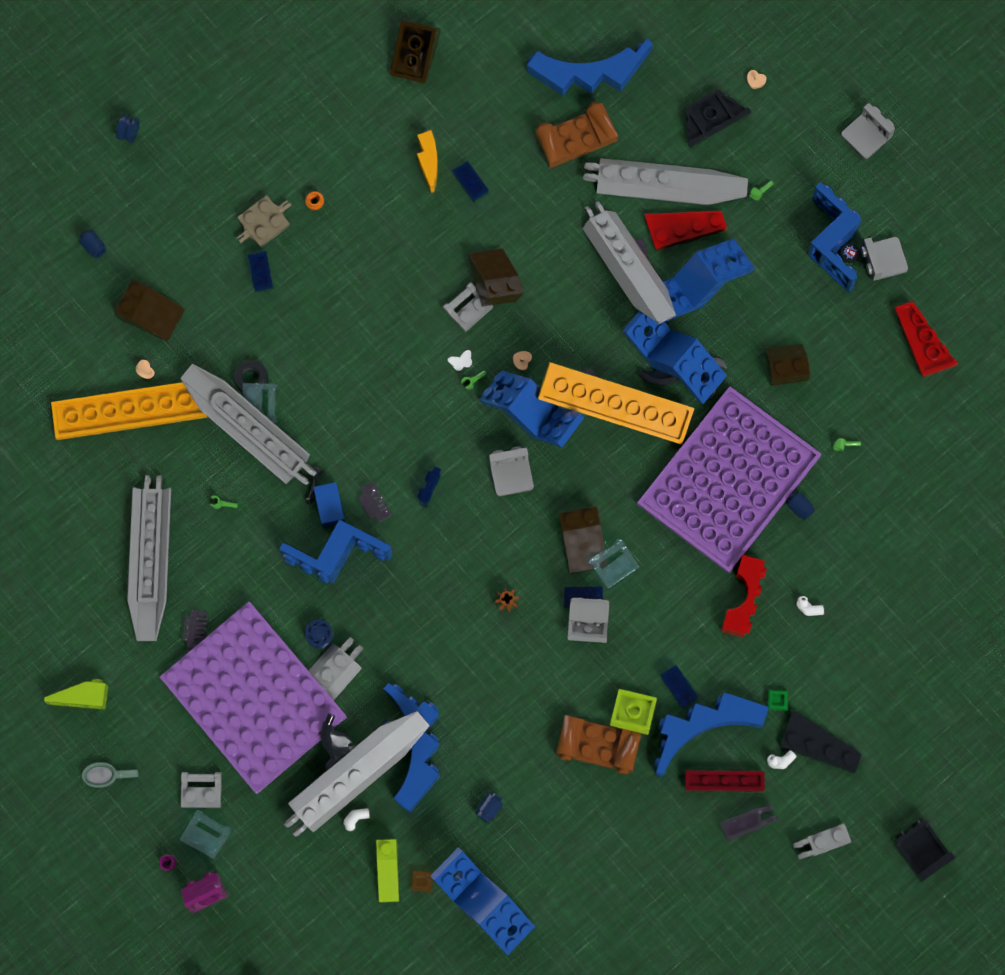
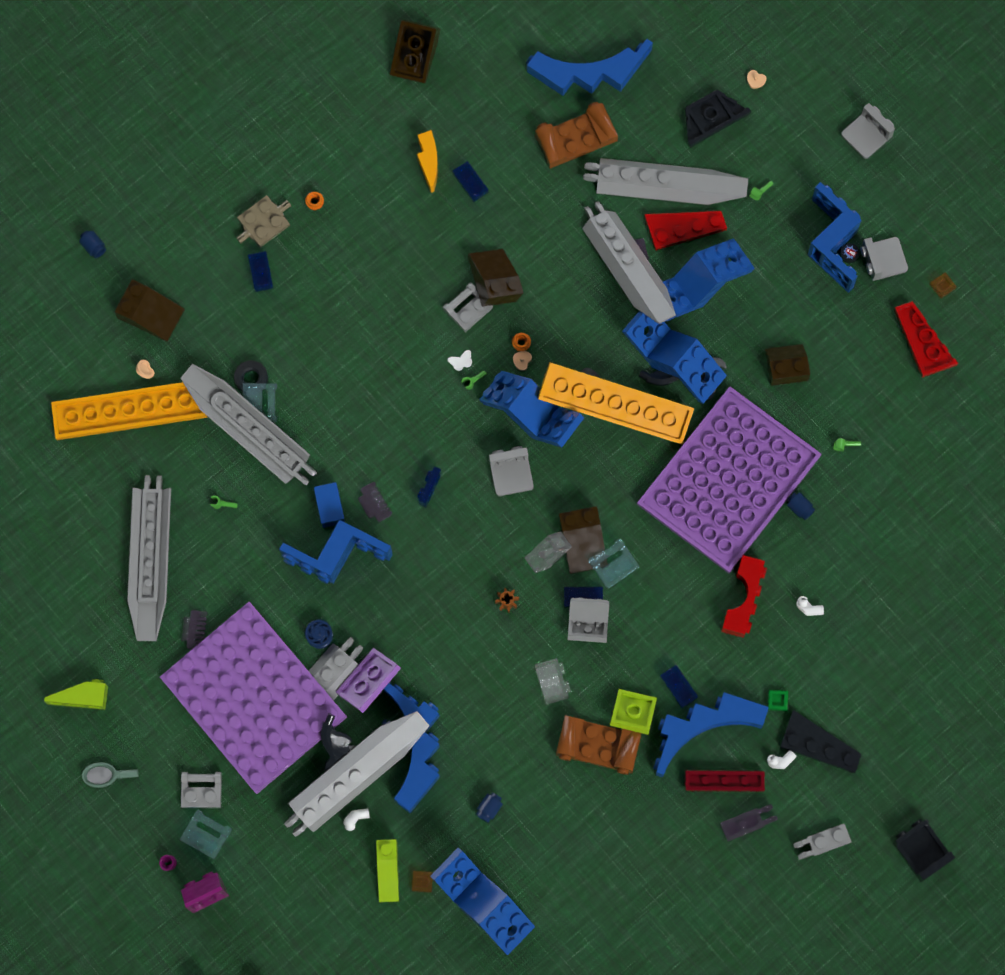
(127, 128): dark blue wheel -> none
(309, 499): black hinge -> none
(368, 680): none -> medium lavender plate
(521, 336): none -> orange plate
(548, 552): none -> clear brick
(551, 681): none -> clear brick
(943, 285): none -> clear orange tile

